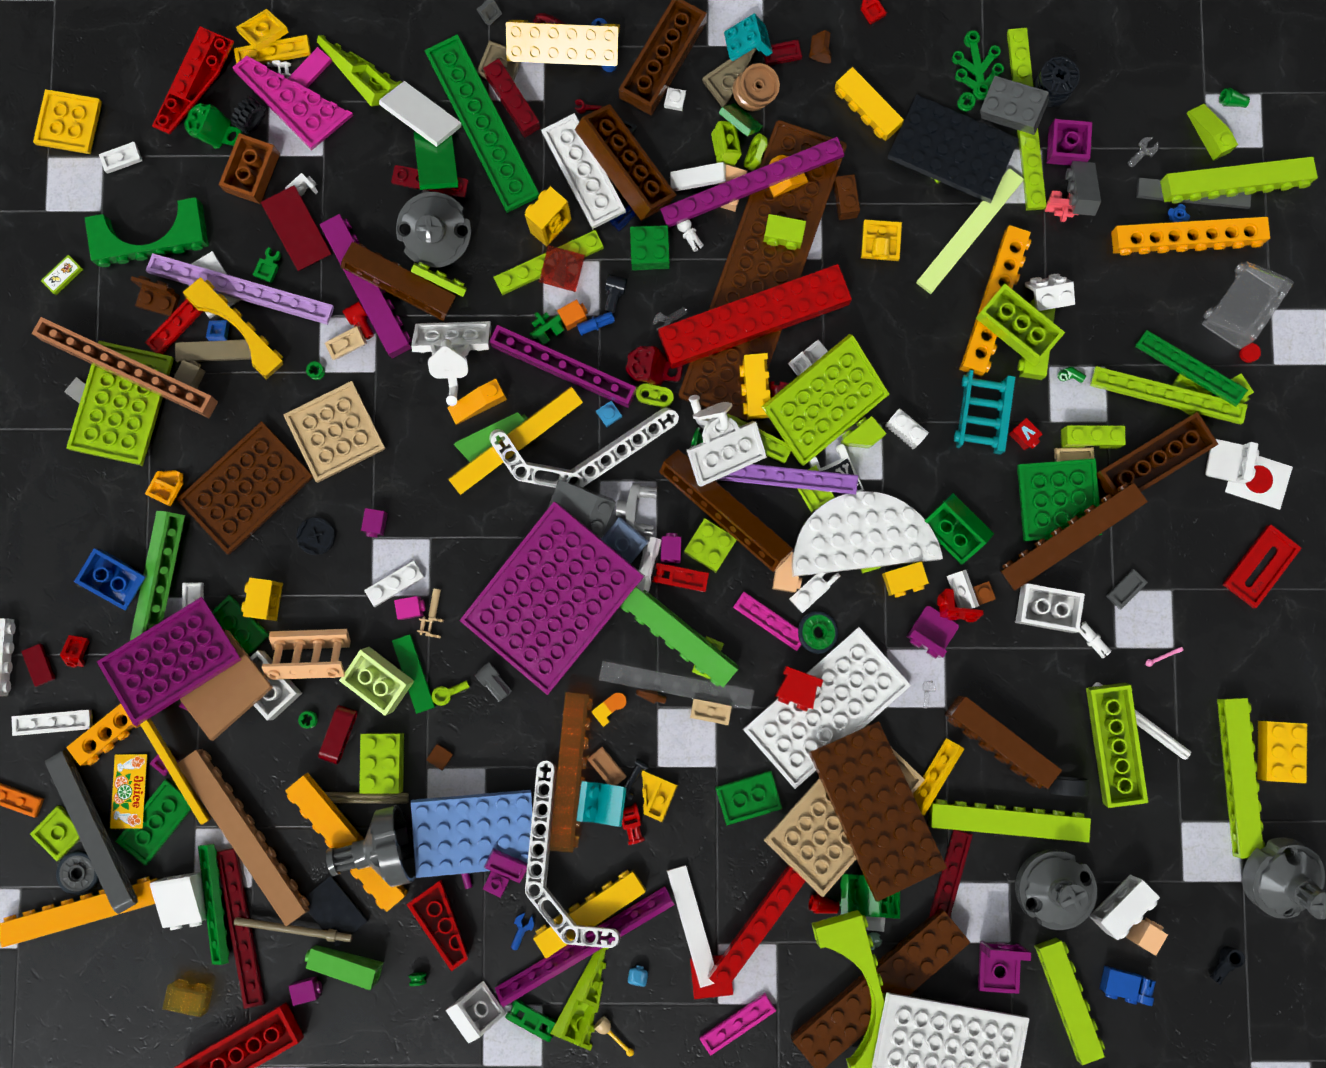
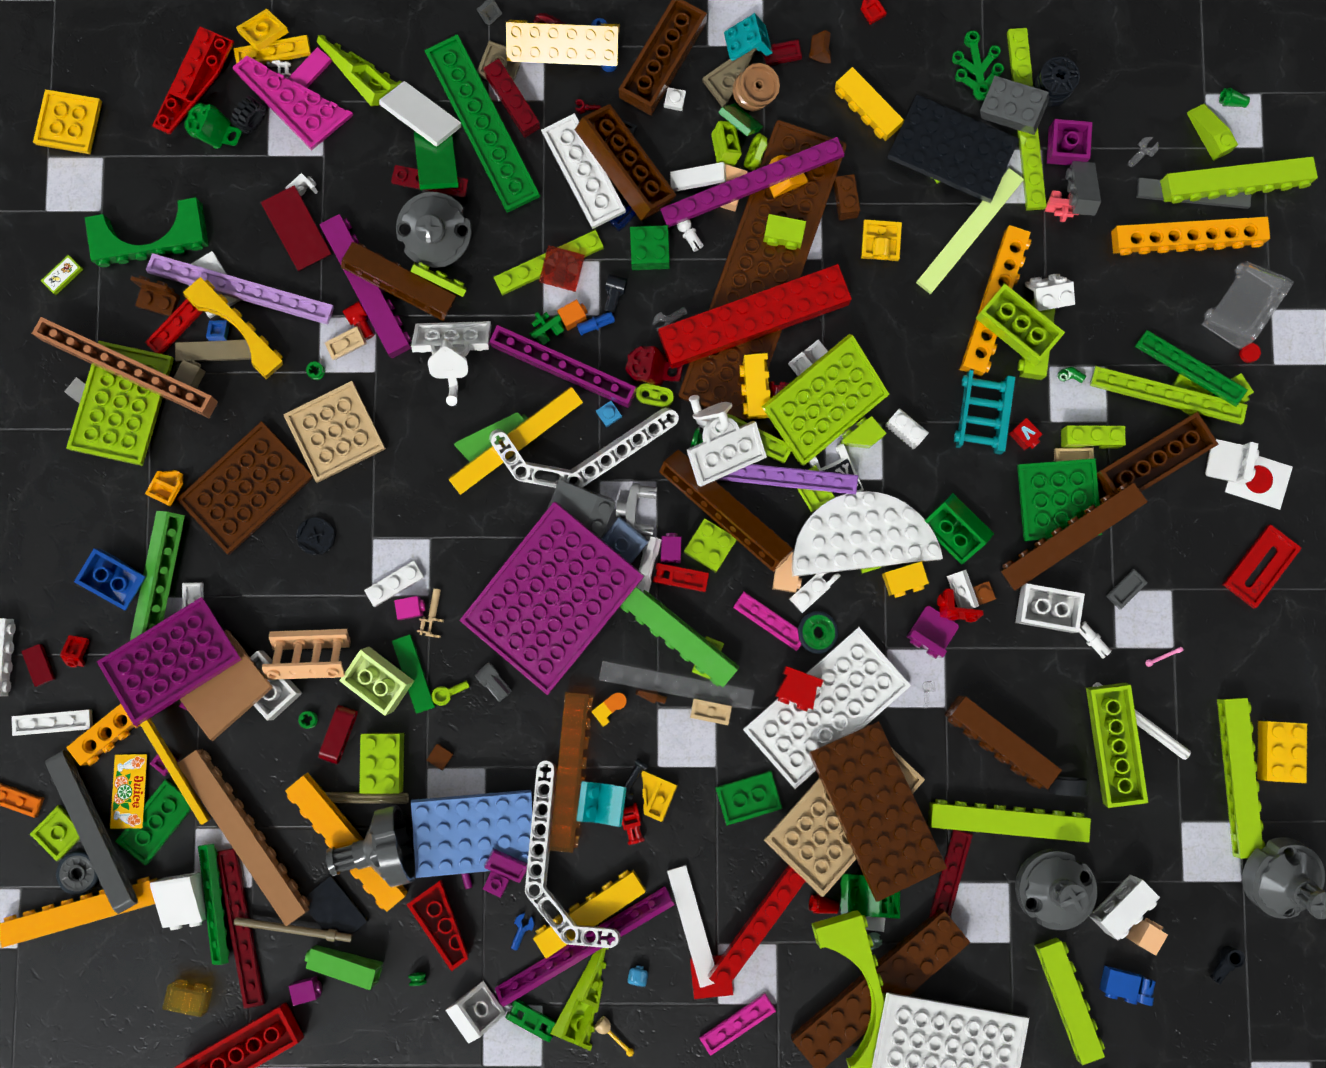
(120, 157): white plate -> none
(244, 629): green tile -> none
(249, 168): dark orange brick -> none
(262, 599): yellow brick -> none
(267, 269): green plate -> none
(374, 522): magenta brick -> none
(477, 401): light orange slope -> none
(548, 216): yellow brick -> none
(606, 767): medium nougat tile -> none
(937, 774): yellow plate -> none
(960, 102): green bush -> none
(1005, 955): magenta bracket -> none
(1181, 210): blue plate -> none

